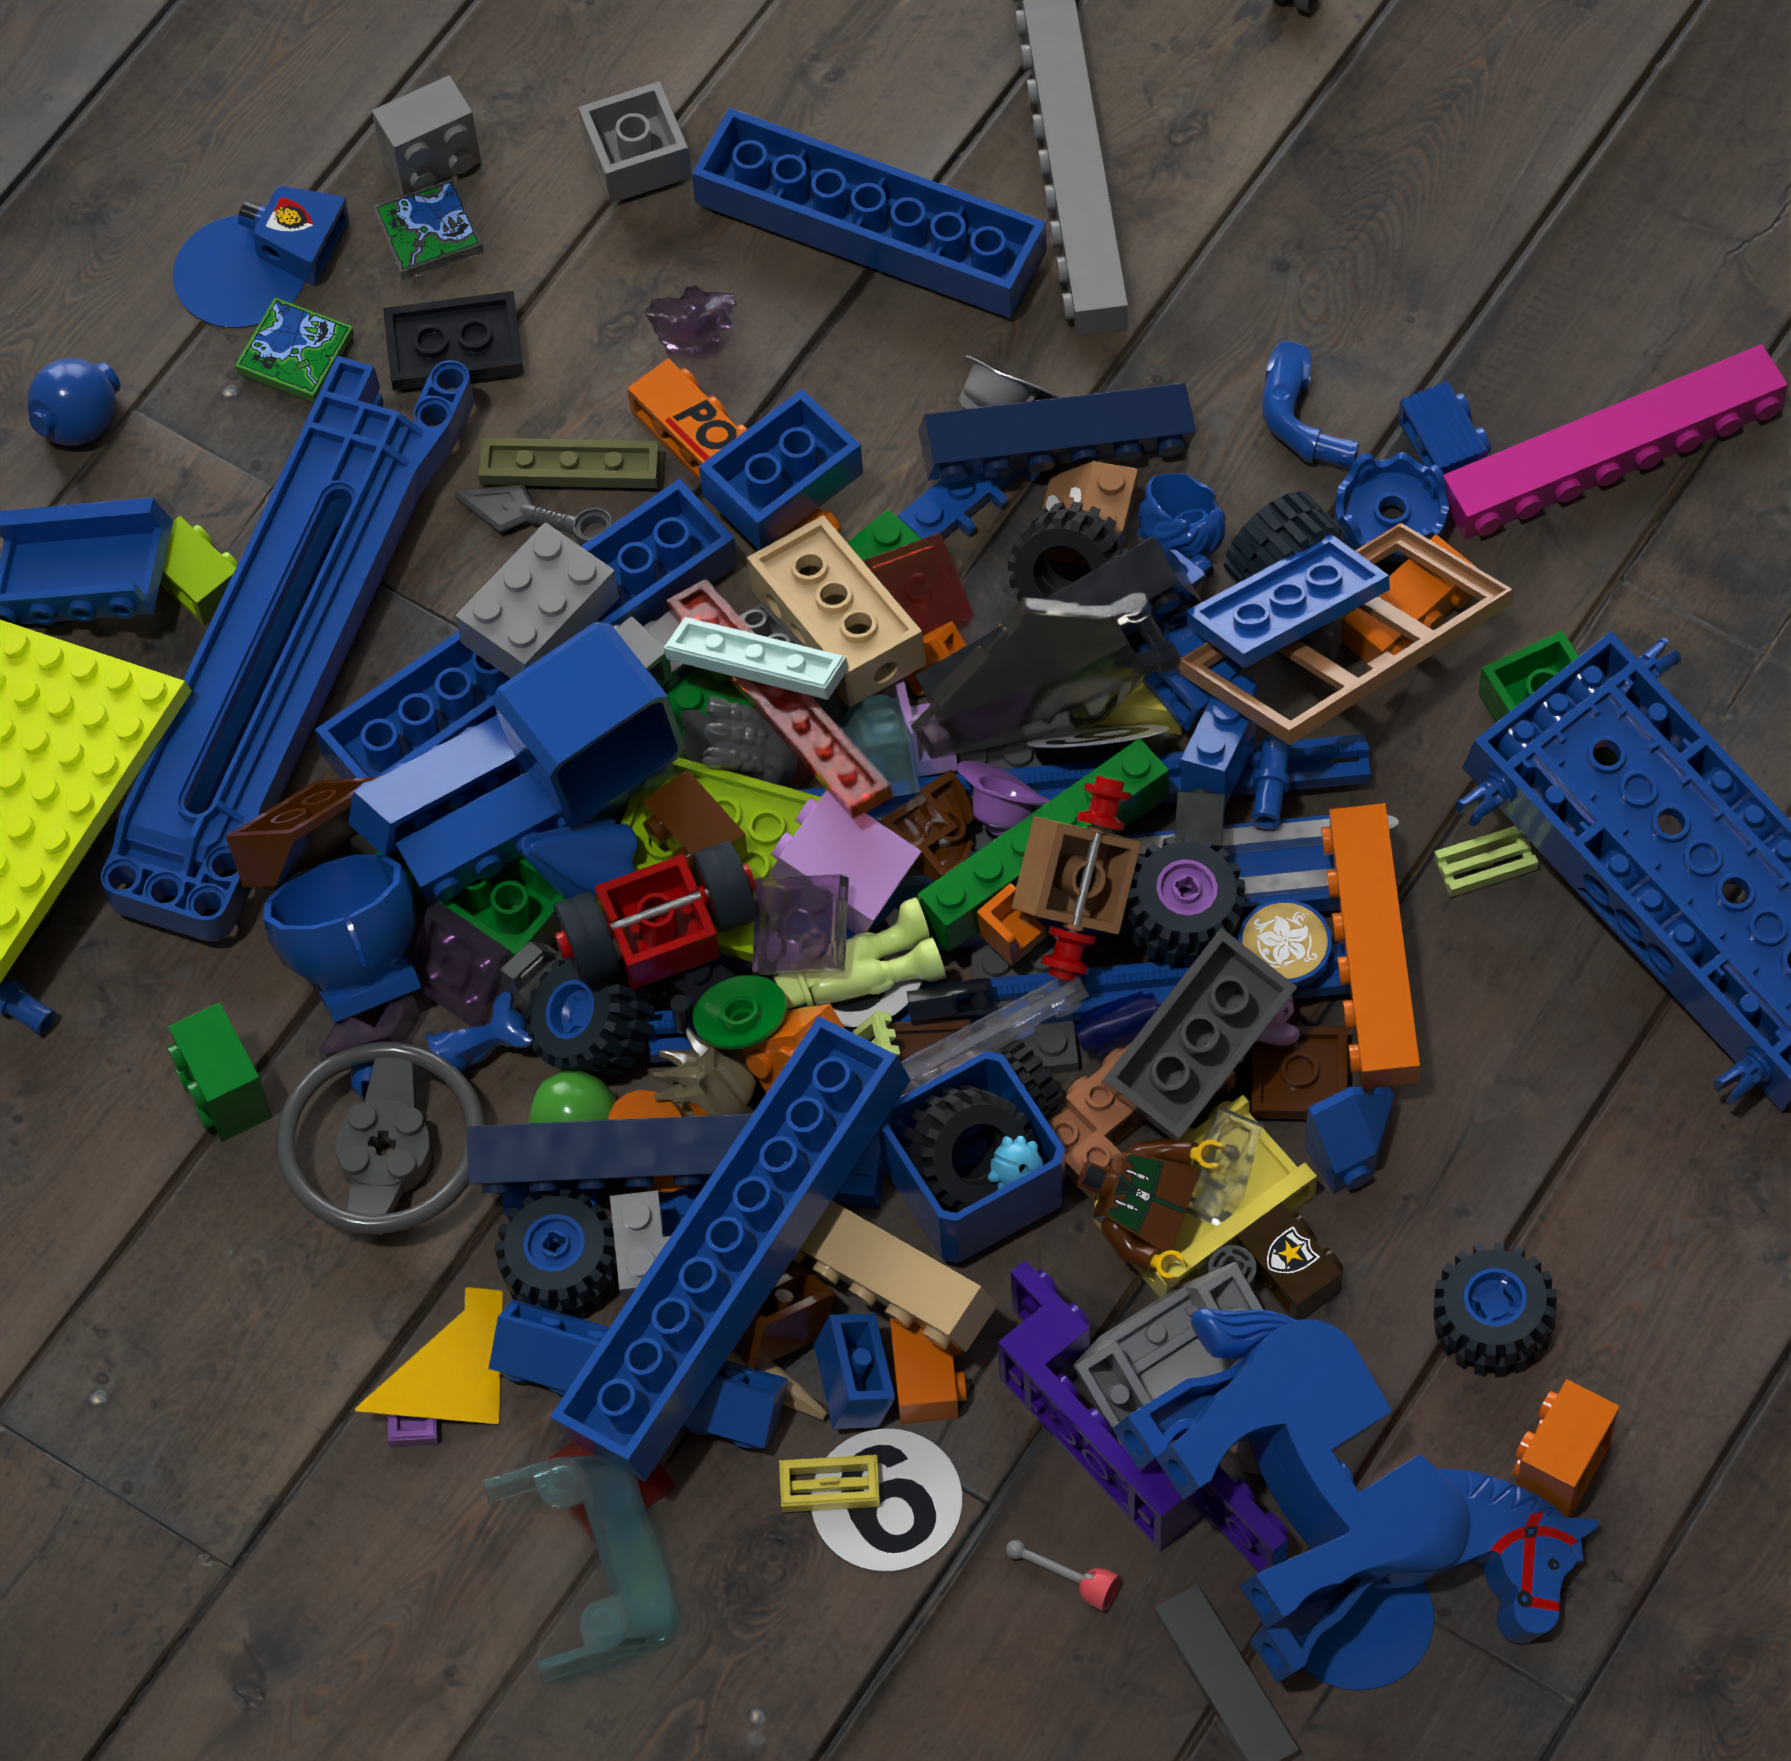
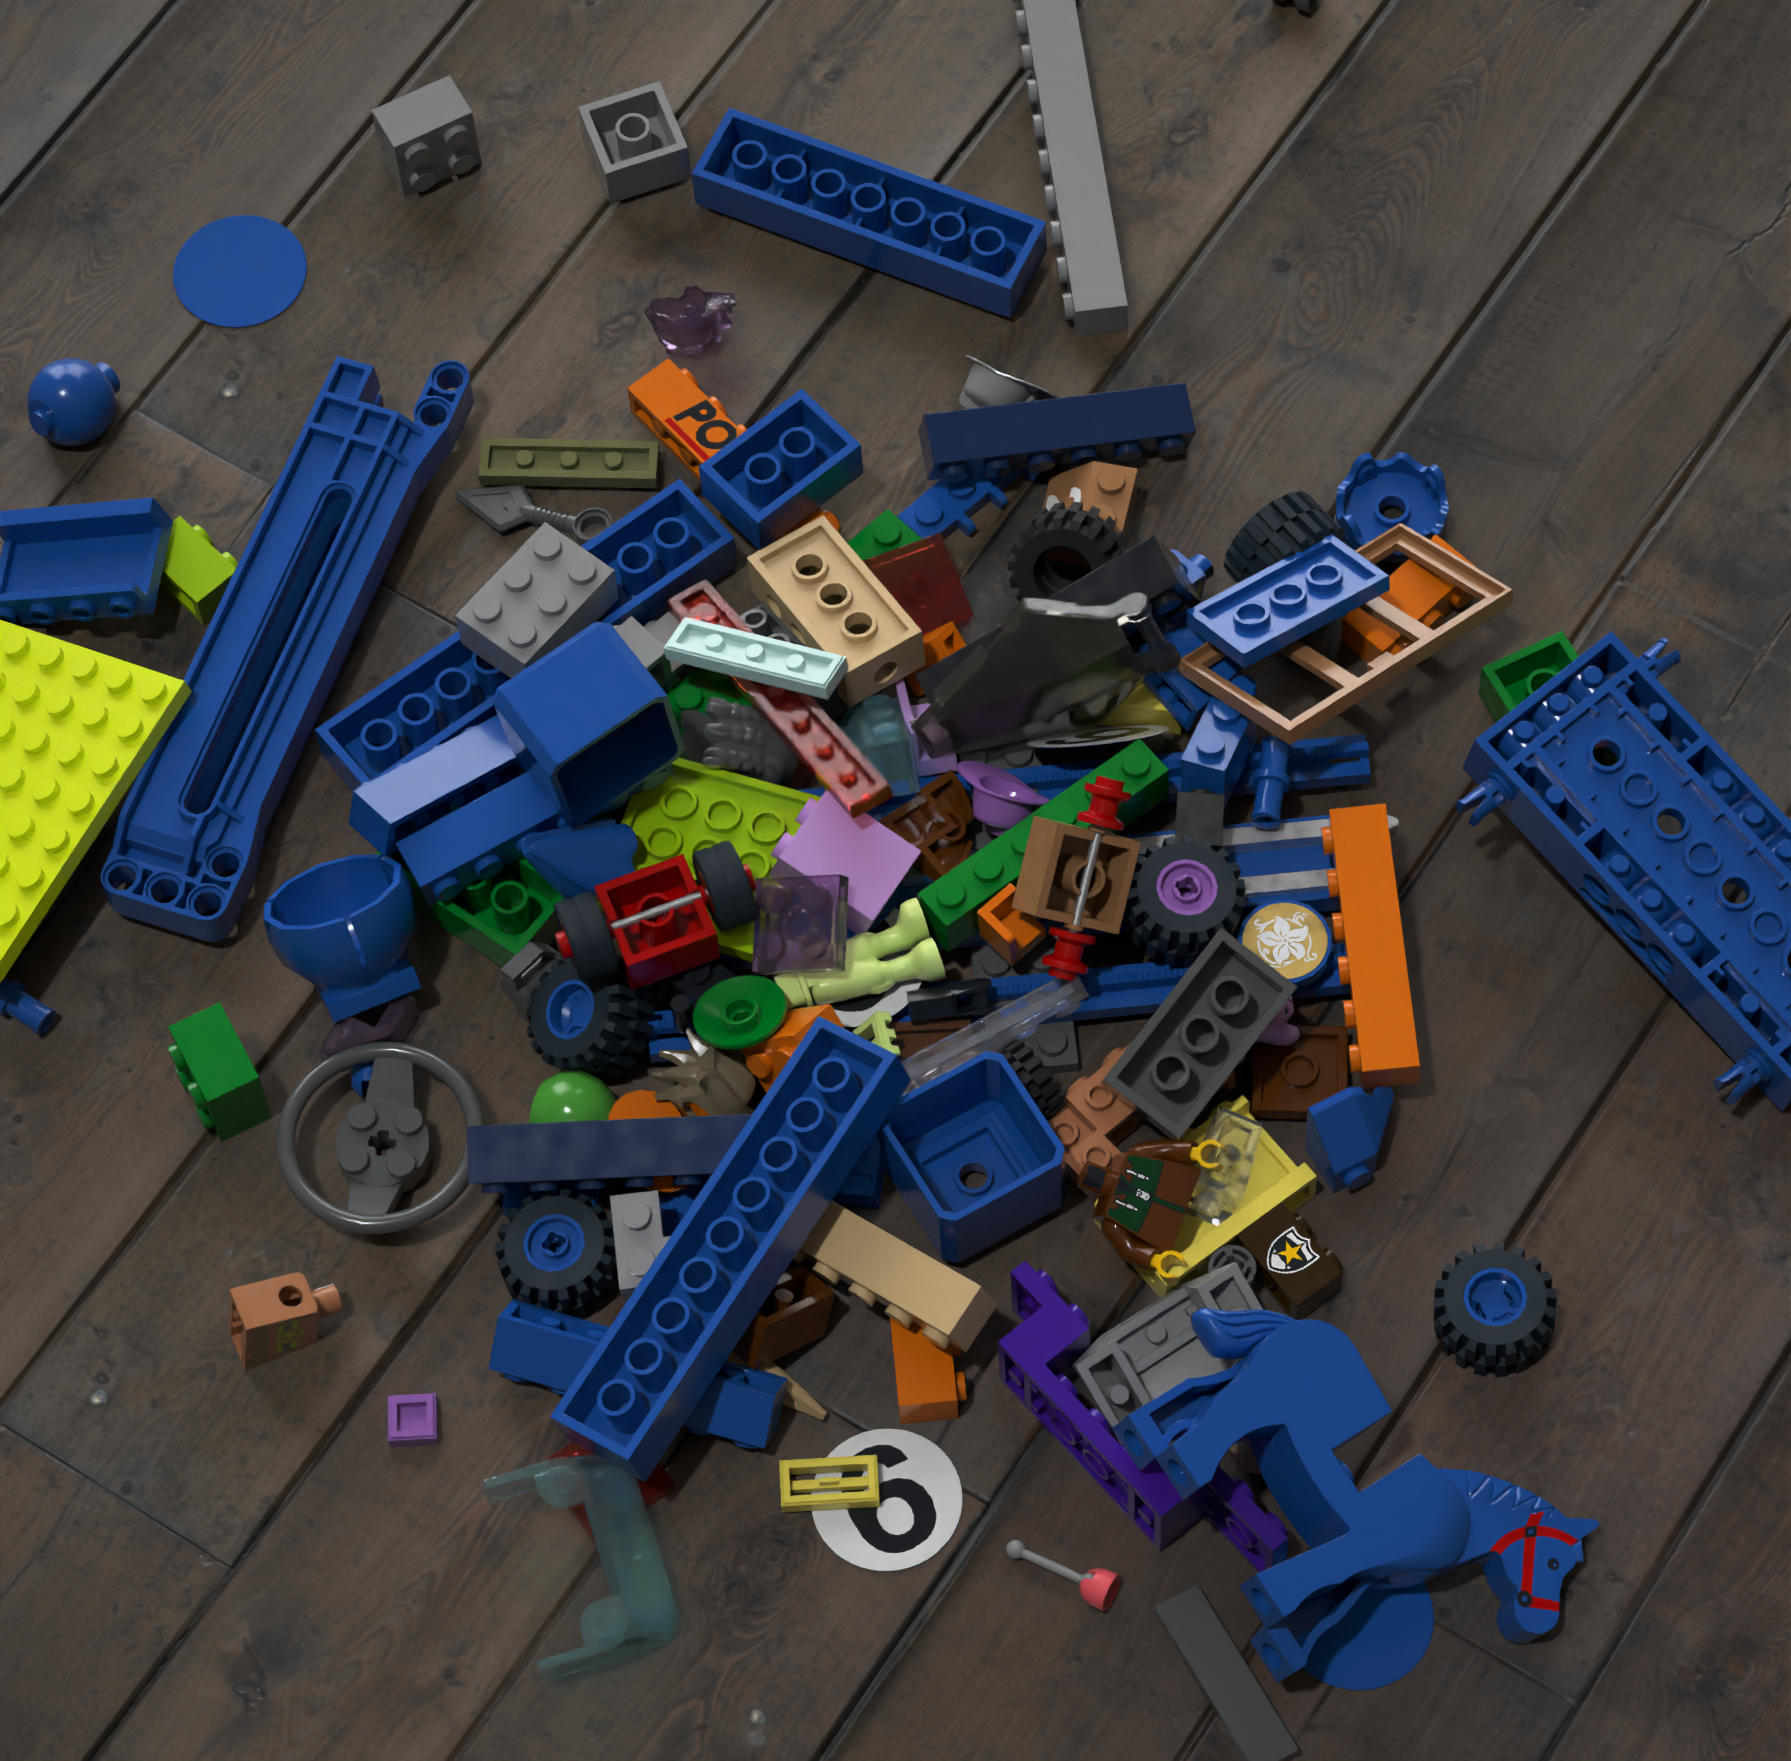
(277, 1317): none -> nougat torso
(294, 349): tile -> none
(294, 833): reddish brown slope -> none
(297, 230): blue torso -> none
(428, 229): tile -> none
(451, 1371): yellow sticker -> none
(458, 965): clear purple plate -> none
(469, 330): black plate -> none
(476, 1043): blue animal -> none
(689, 819): reddish brown brick -> none
(854, 1371): blue brick -> none
(940, 1127): black tyre -> none
(1010, 1157): medium azure animal -> none
(1115, 1022): clear blue head -> none
(1182, 515): blue hair -> none
(1285, 379): blue piece -> none
(1441, 428): blue brick -> none
(1480, 845): yellowish green tile -> none
(1566, 1446): orange brick -> none
(1614, 442): dark pink brick -> none

